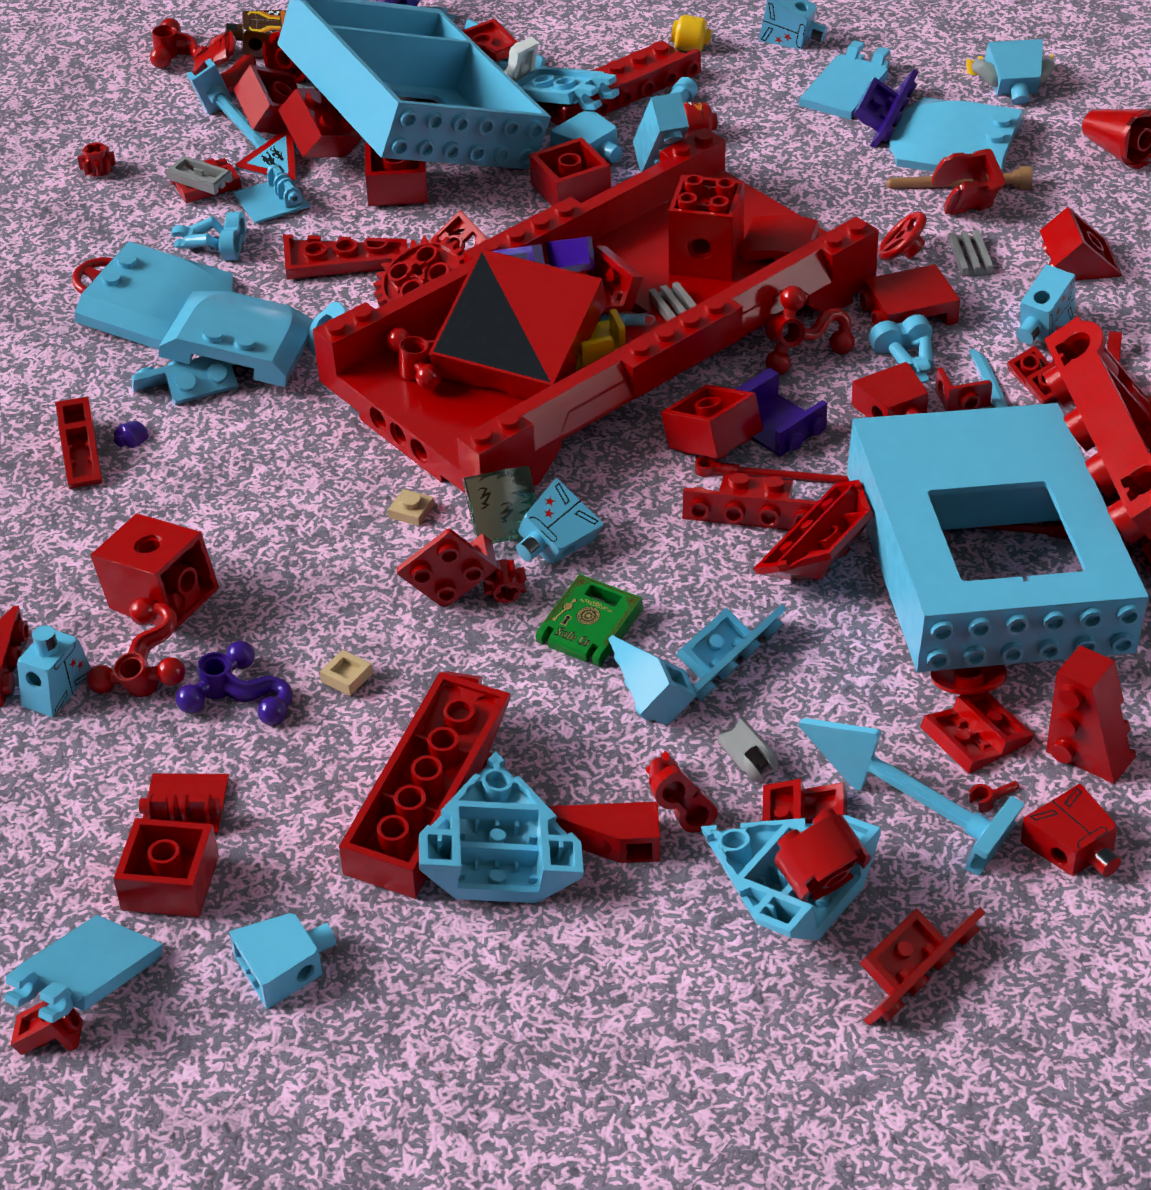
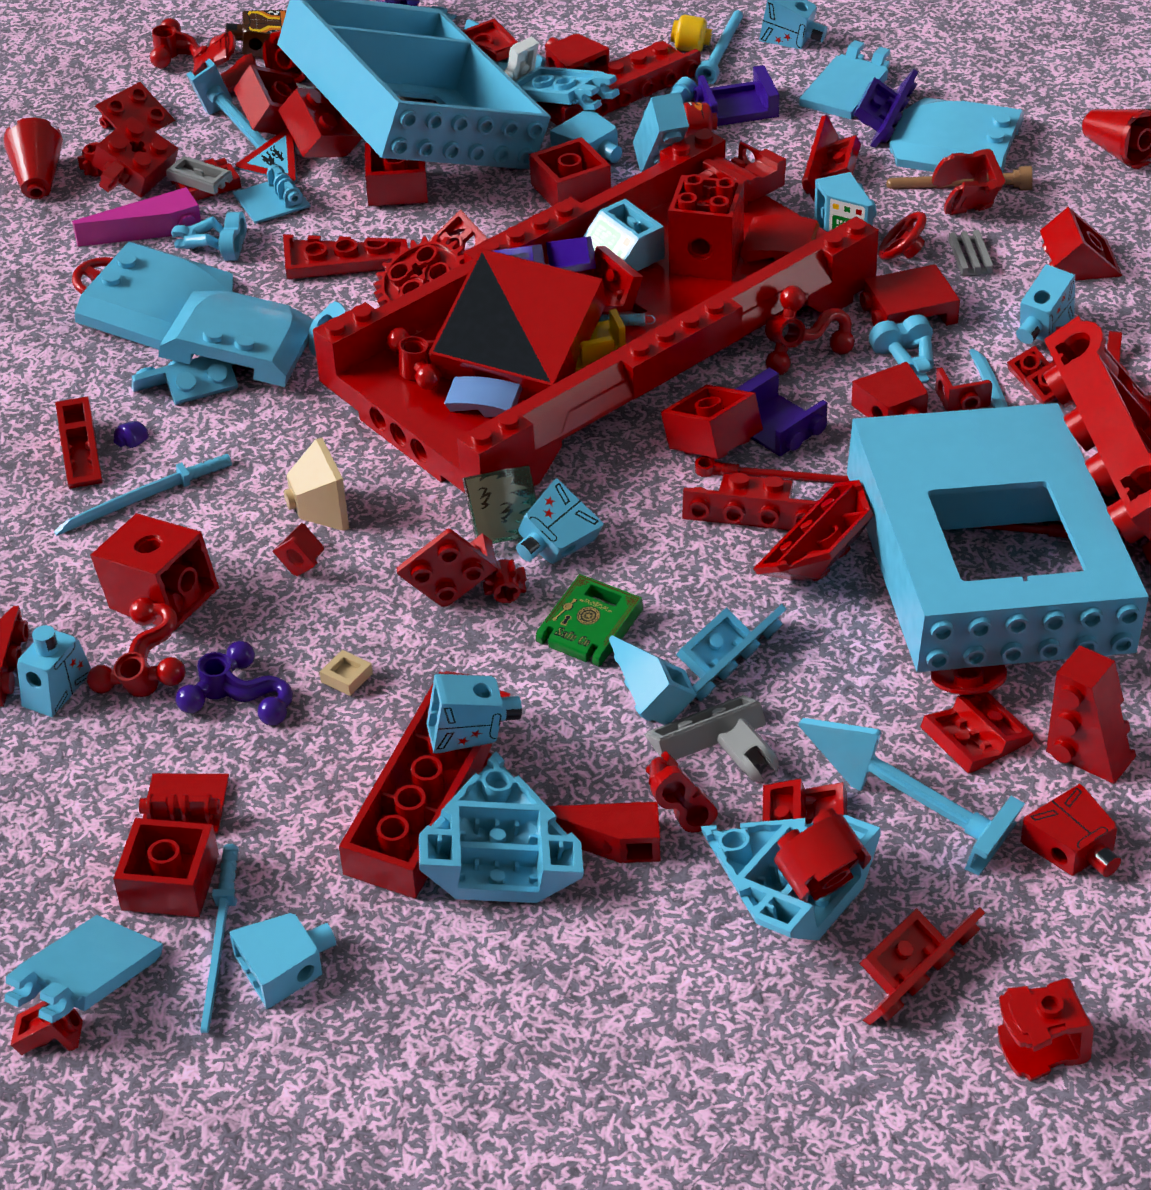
(33, 154): none -> red cone
(133, 158): none -> red hinge
(134, 102): none -> red hinge
(139, 220): none -> dark pink slope
(182, 476): none -> medium azure sword
(223, 897): none -> medium azure sword
(299, 550): none -> red bracket
(317, 488): none -> tan slope
(411, 507): tan plate -> none
(467, 711): none -> medium azure torso
(482, 393): none -> medium blue slope
(576, 53): none -> red torso
(628, 234): none -> medium azure slope
(676, 297): light grey tile -> none
(702, 728): none -> light grey slope
(709, 67): none -> medium azure piece
(741, 101): none -> dark purple panel
(759, 177): none -> red hips
(829, 155): none -> red bracket
(841, 199): none -> medium azure slope
(990, 795): red hand -> none
(1013, 68): medium azure torso -> none
(1044, 1029): none -> red piece

